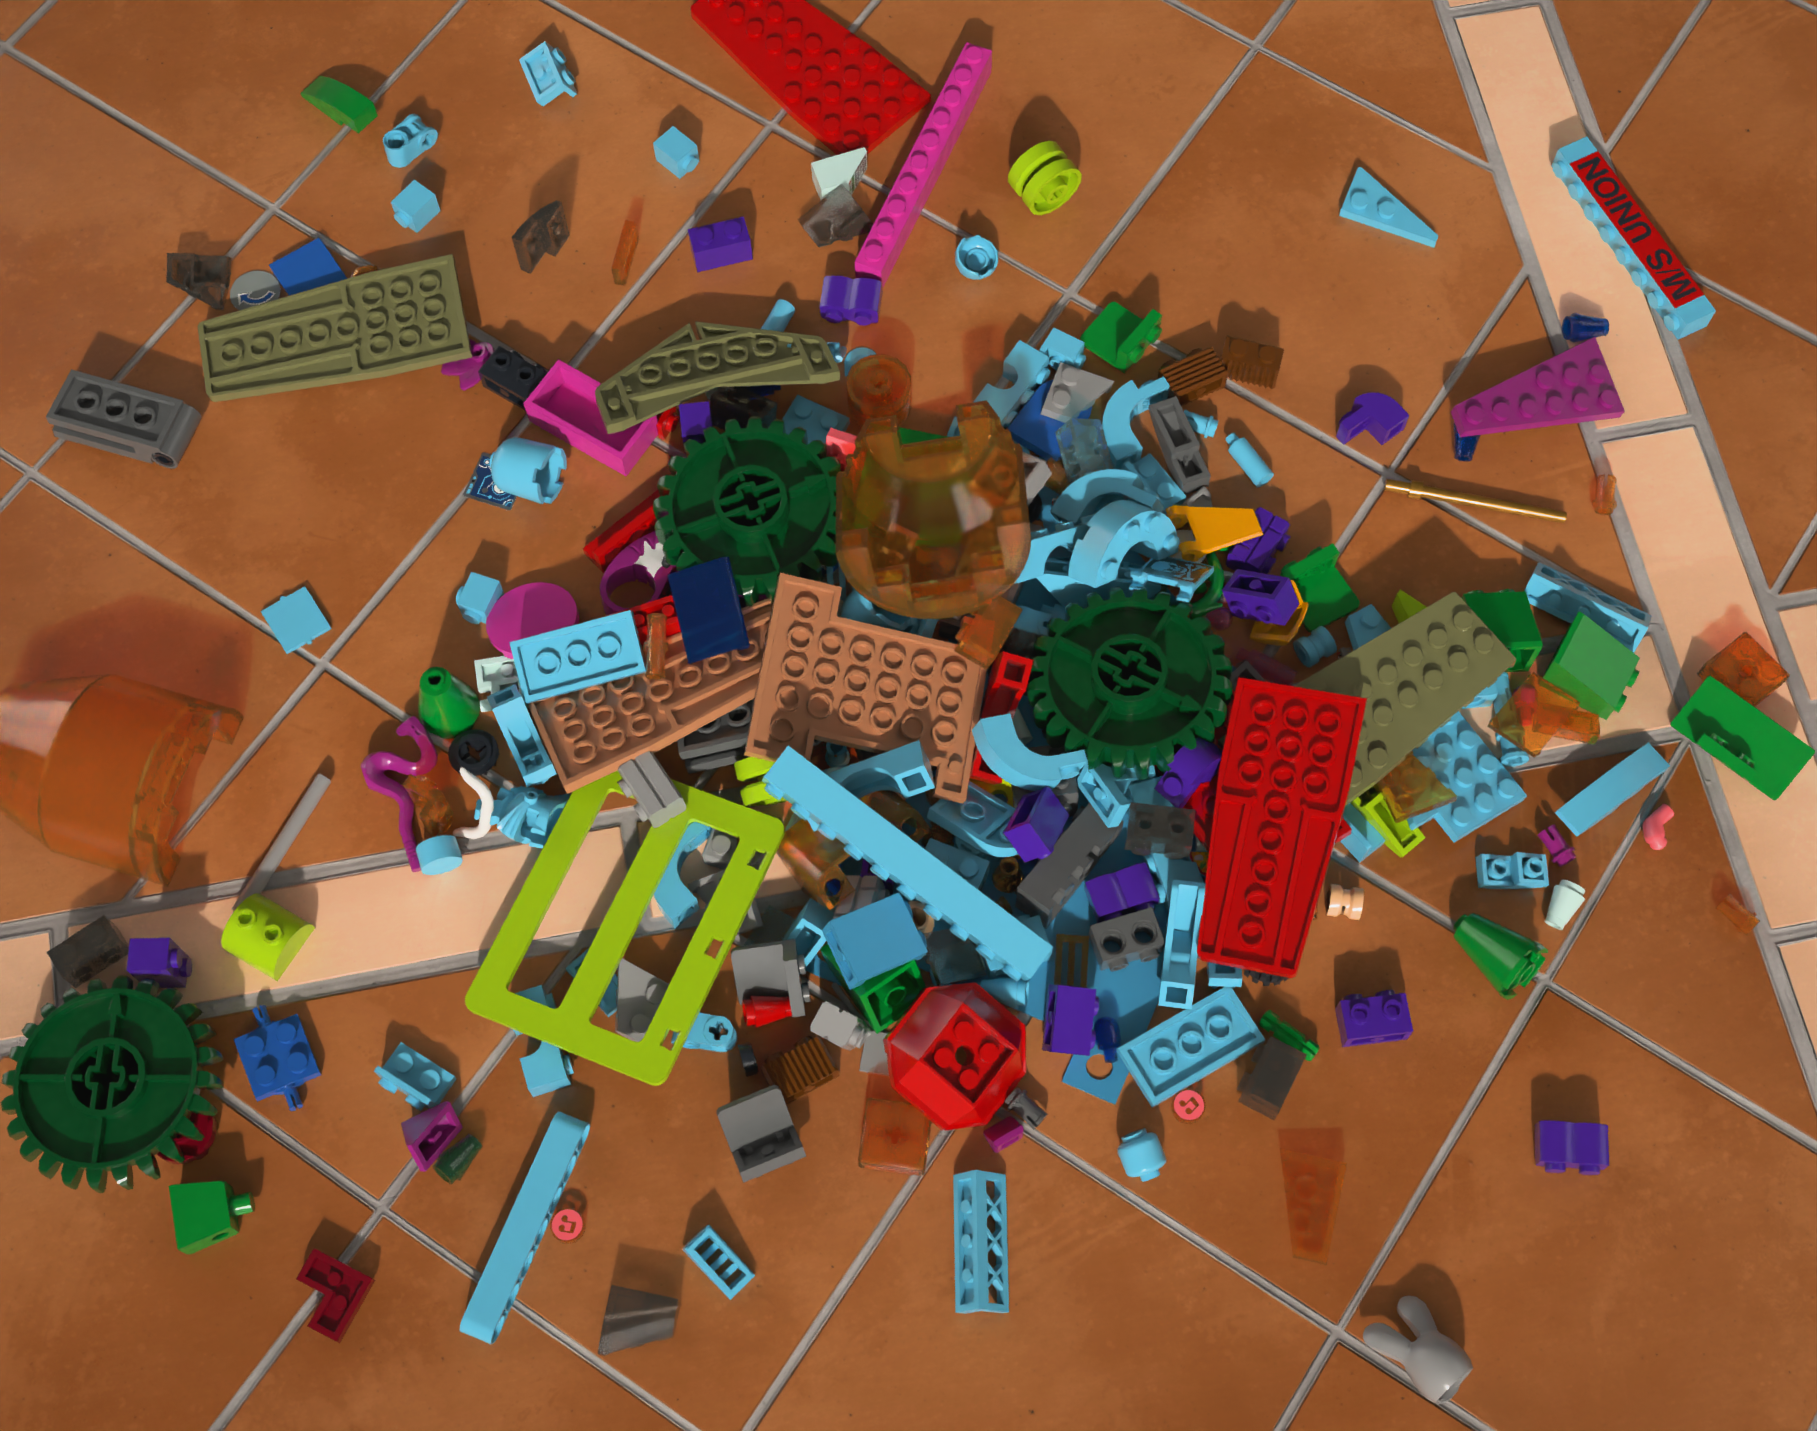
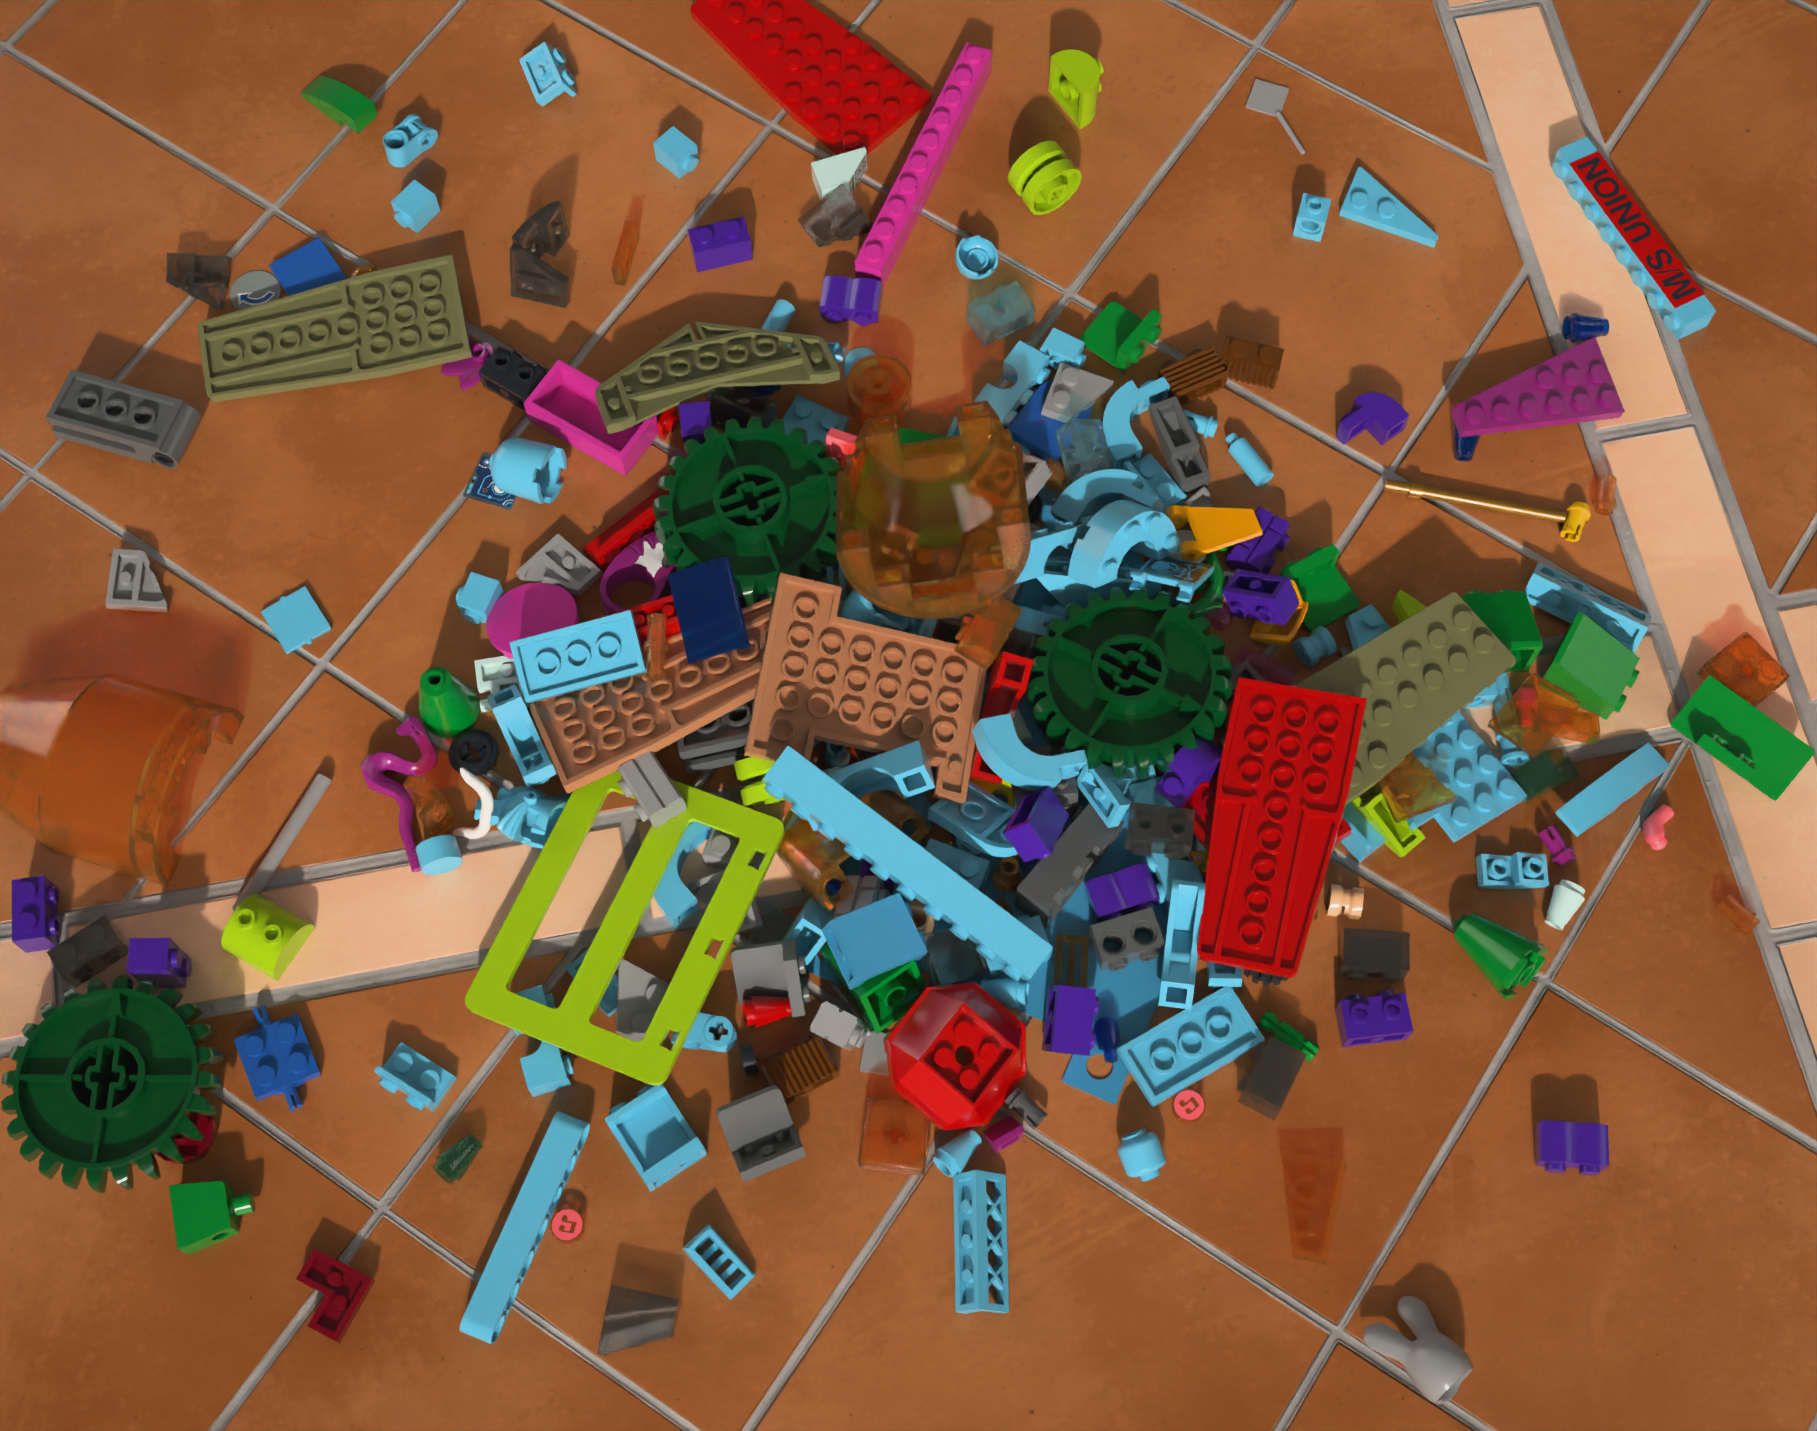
(35, 914): none -> dark purple brick
(133, 583): none -> light grey wing
(430, 1133): magenta slope -> none
(536, 279): none -> clear smoke wing
(560, 565): none -> light grey wing
(655, 1135): none -> medium azure panel
(955, 1154): none -> medium azure cone
(1000, 313): none -> clear light blue brick
(1076, 84): none -> lime brick
(1270, 99): none -> light grey piece
(1312, 217): none -> medium azure brick
(1374, 954): none -> clear smoke brick
(1545, 773): none -> clear green slope
(1577, 515): none -> yellow pin

